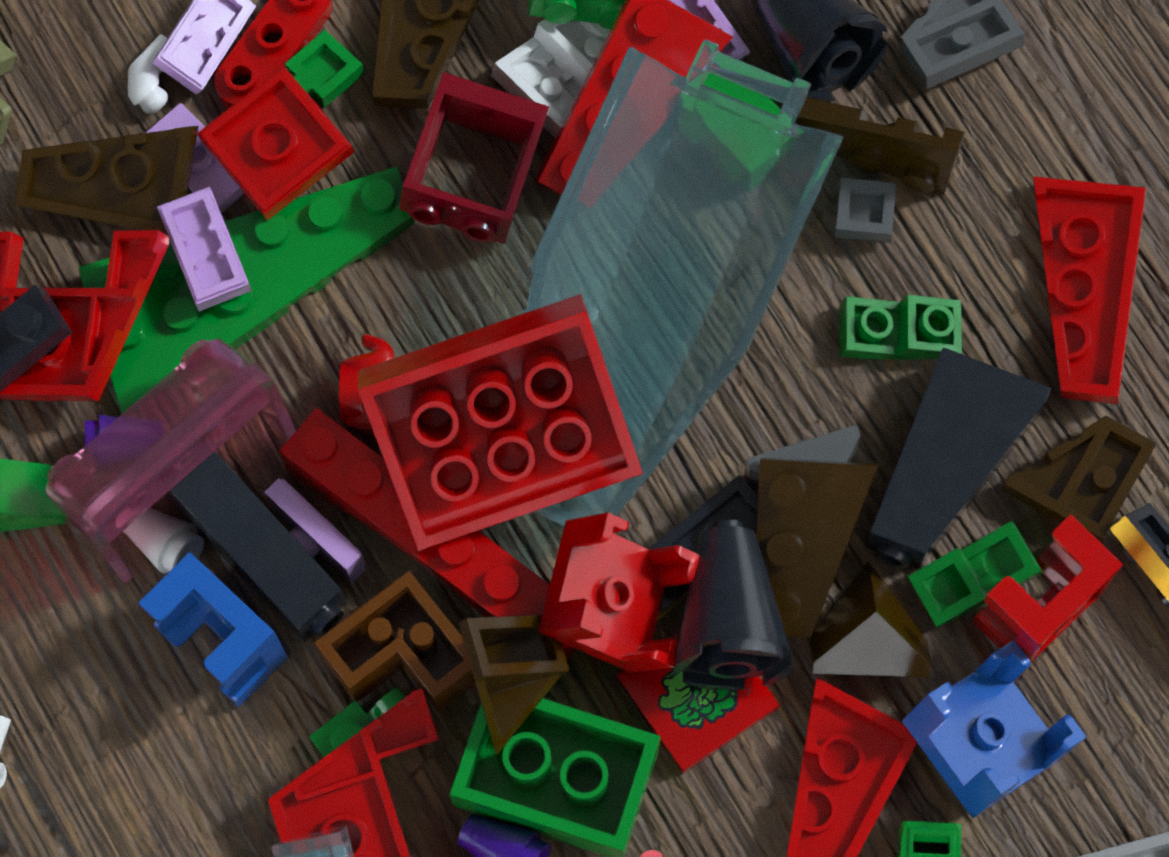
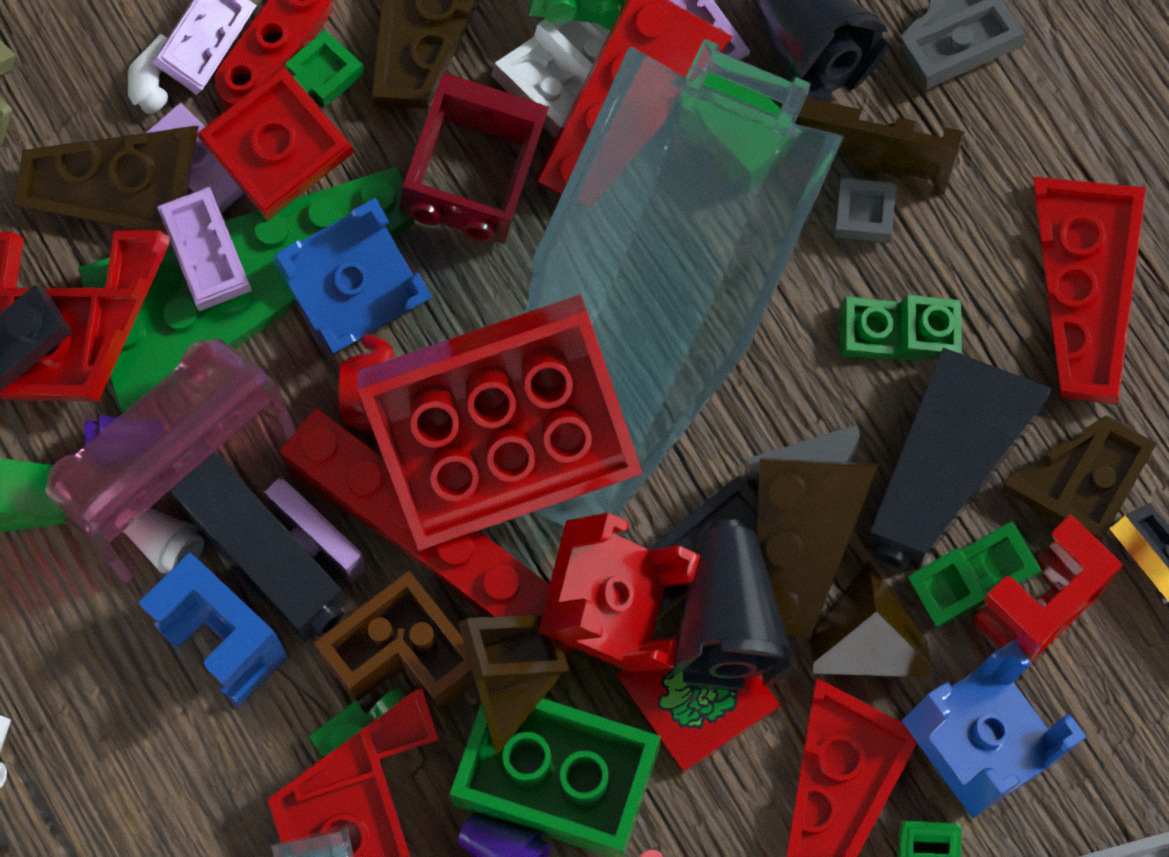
(350, 277): none -> blue panel

